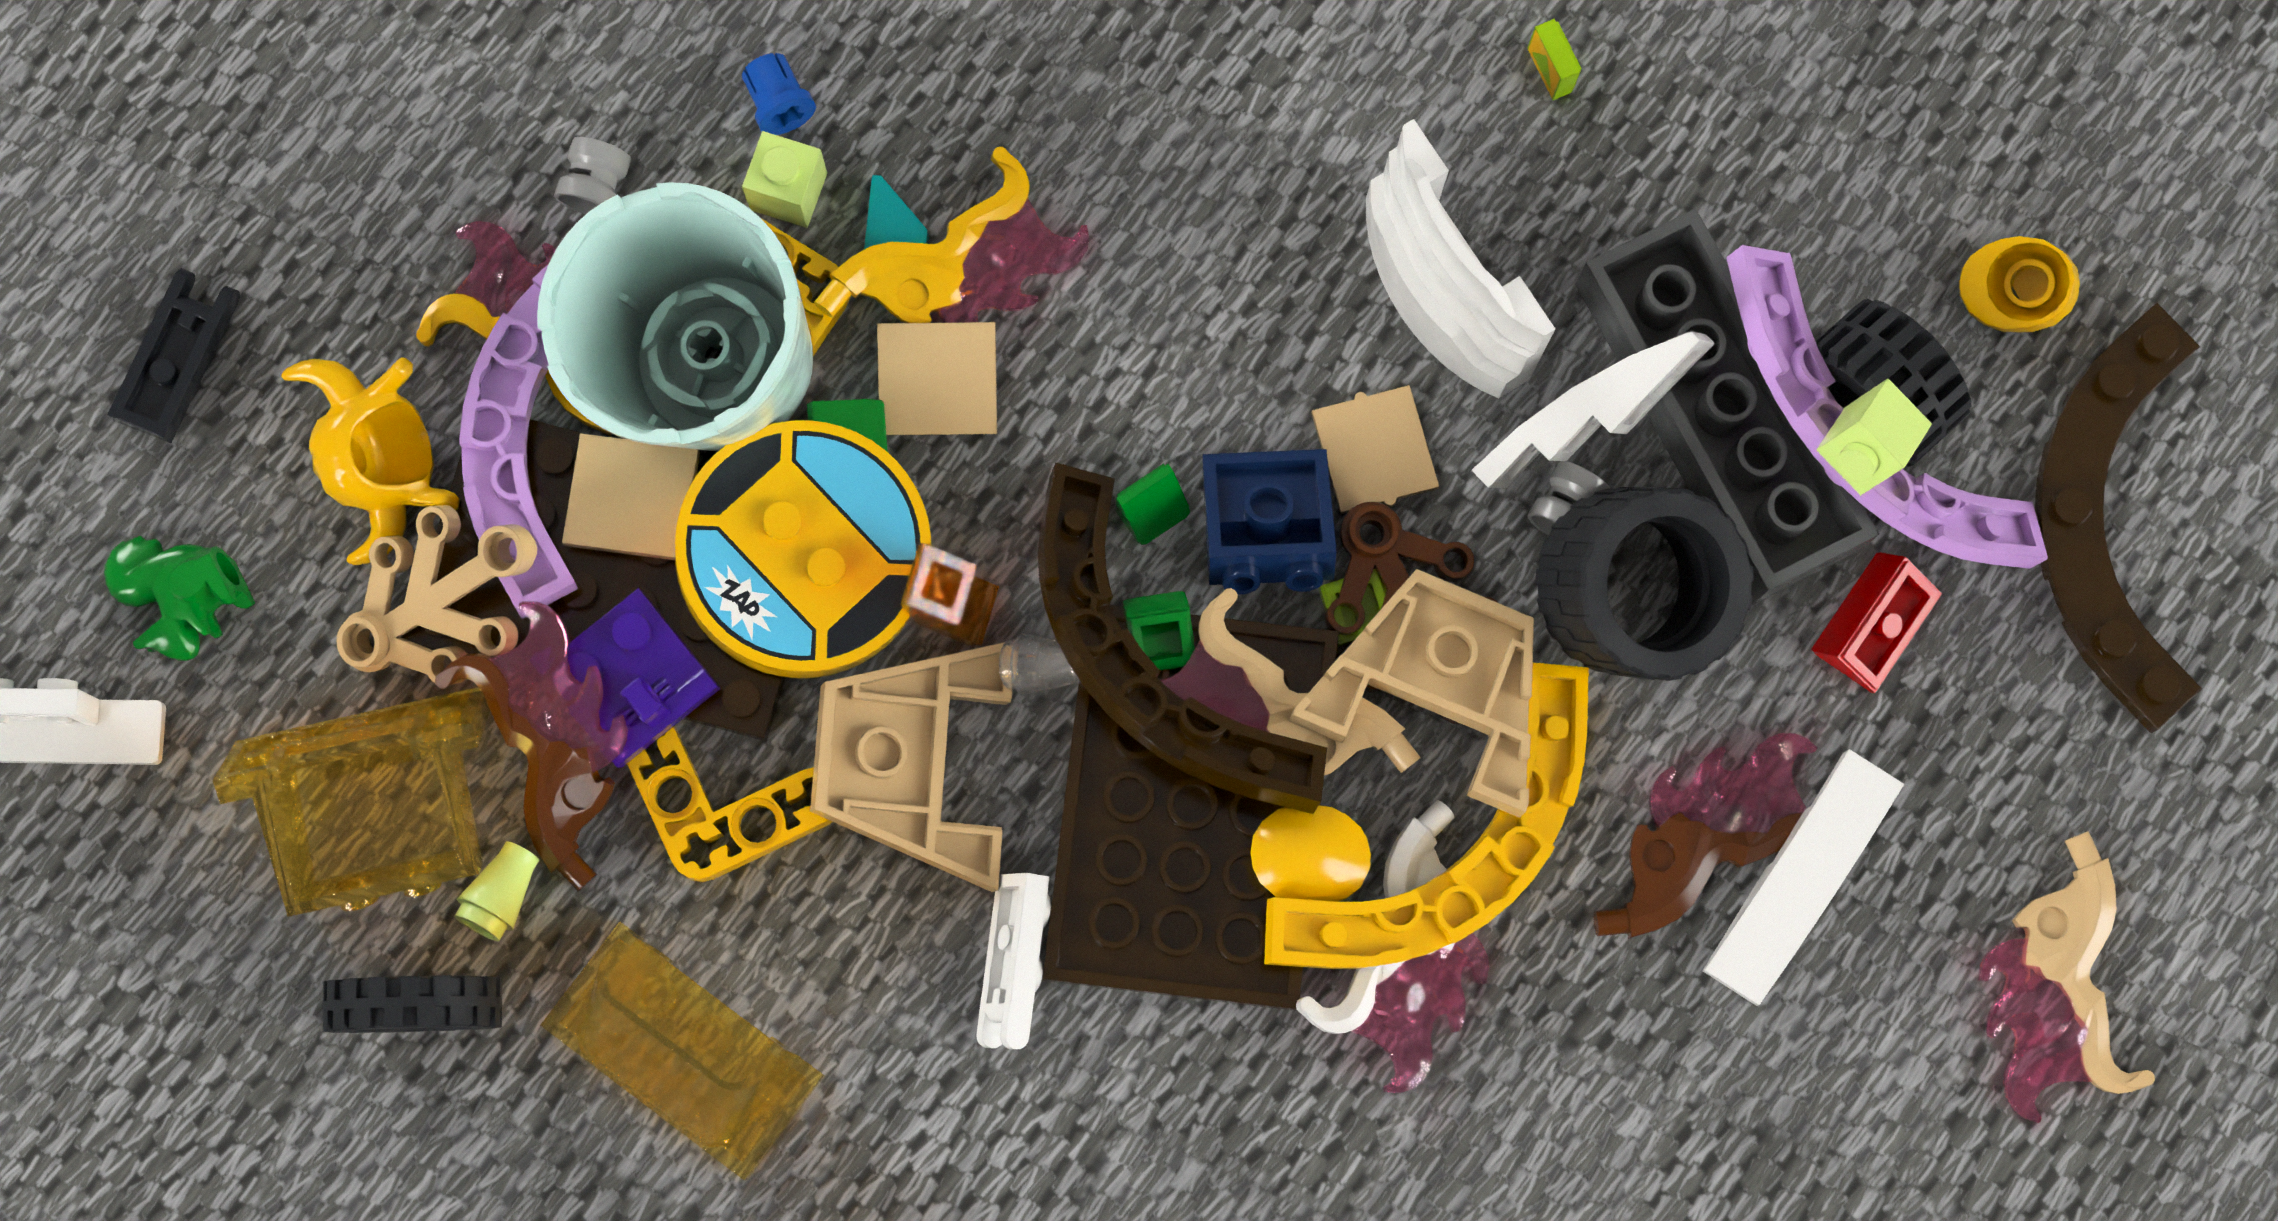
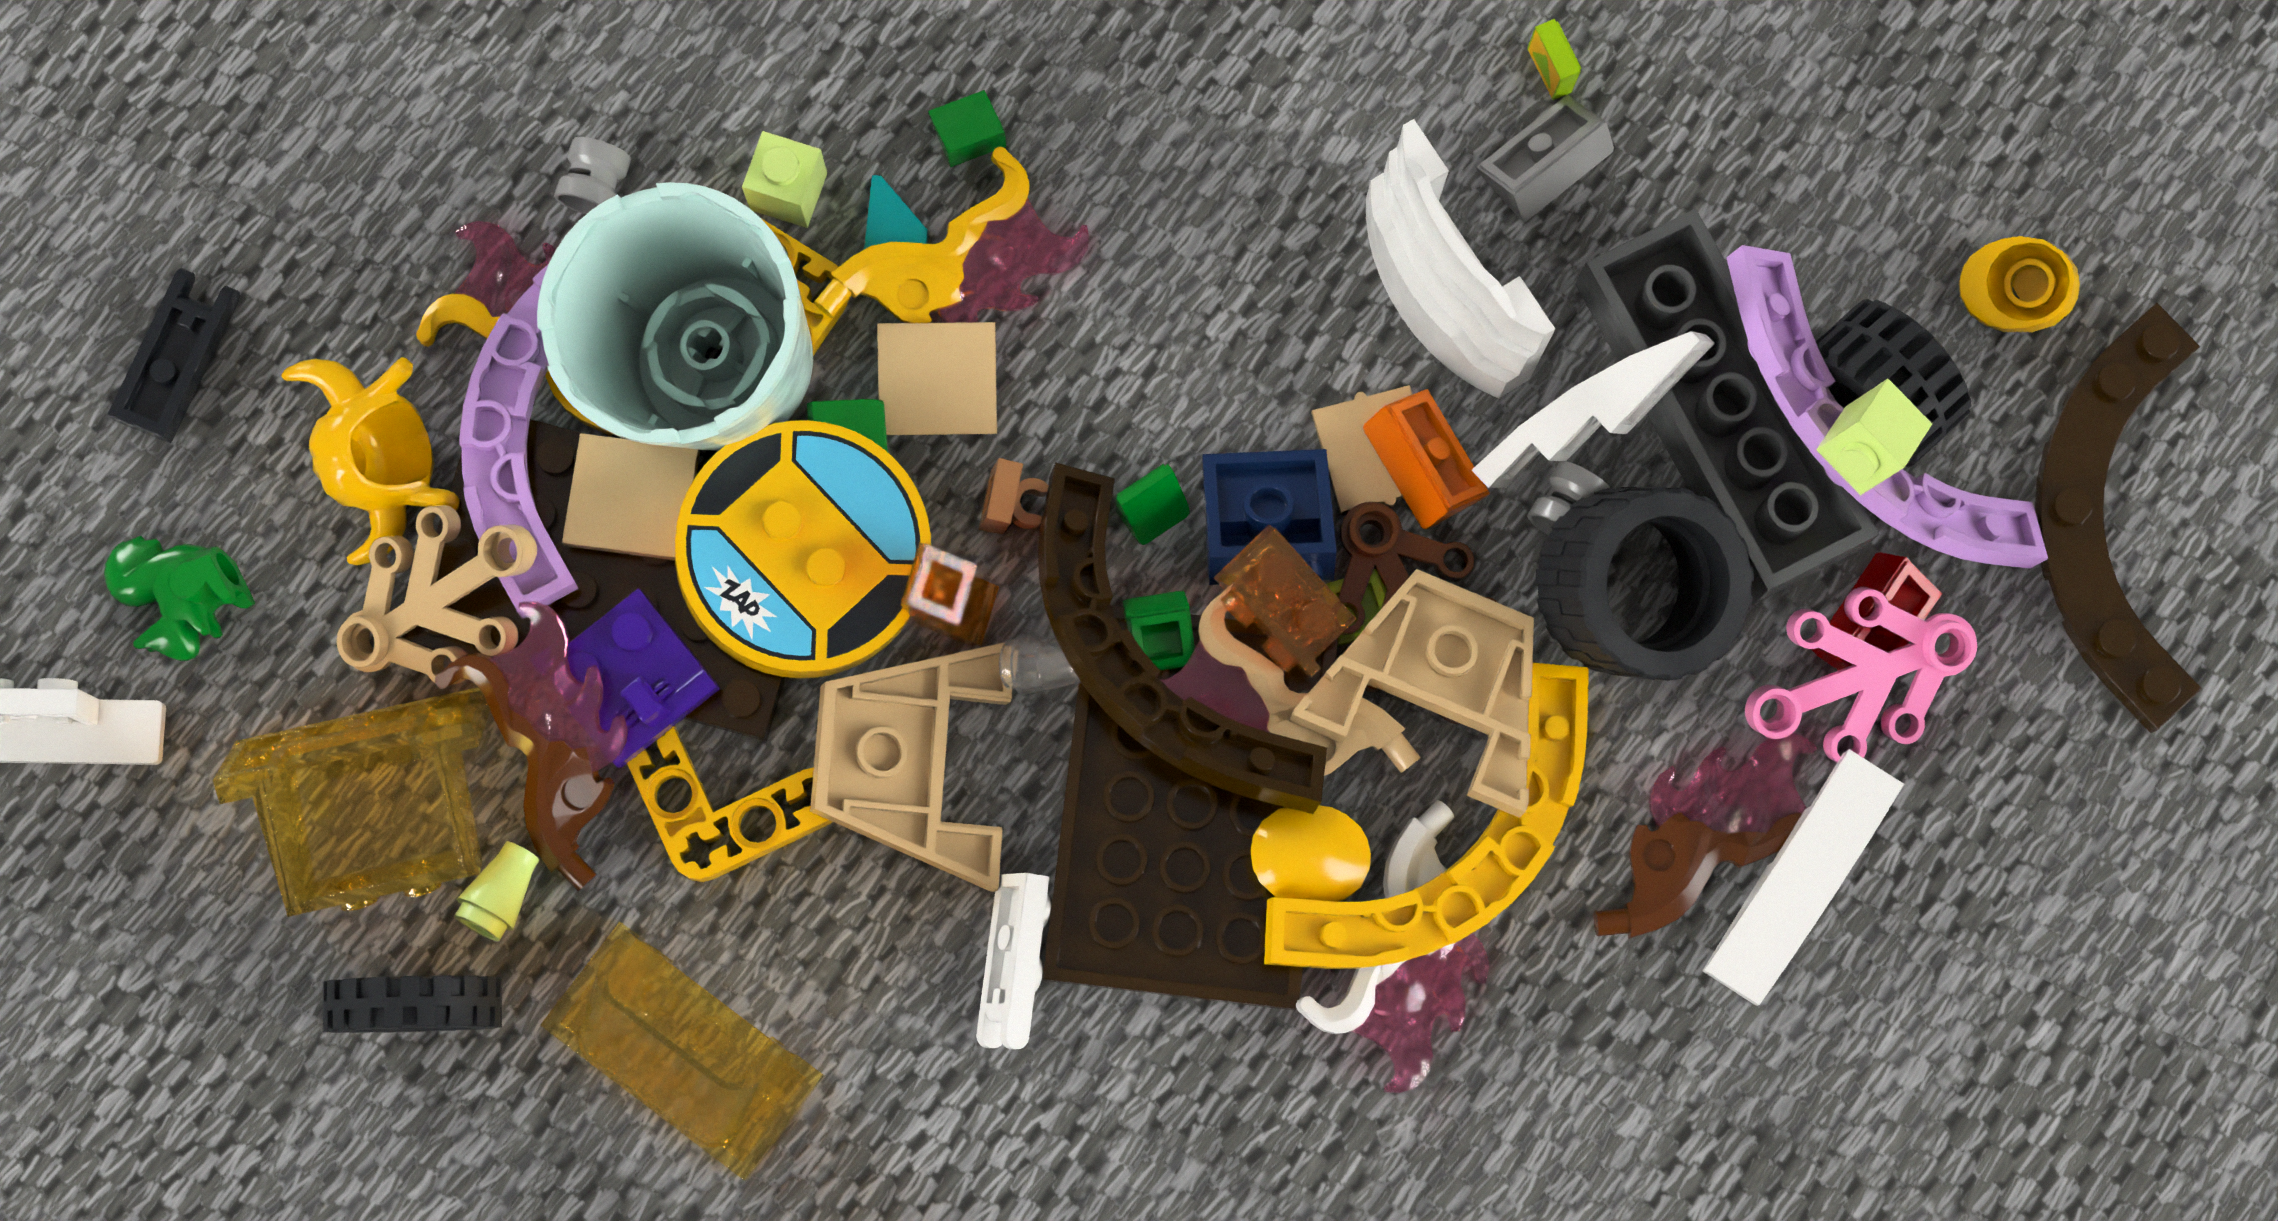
(777, 94): blue bush -> none
(967, 128): none -> green slope
(1004, 496): none -> medium nougat tile
(1285, 600): none -> clear orange bracket
(1424, 458): none -> orange slope
(1547, 157): none -> light grey slope
(1870, 674): none -> bright pink plant
(2048, 988): piece -> none

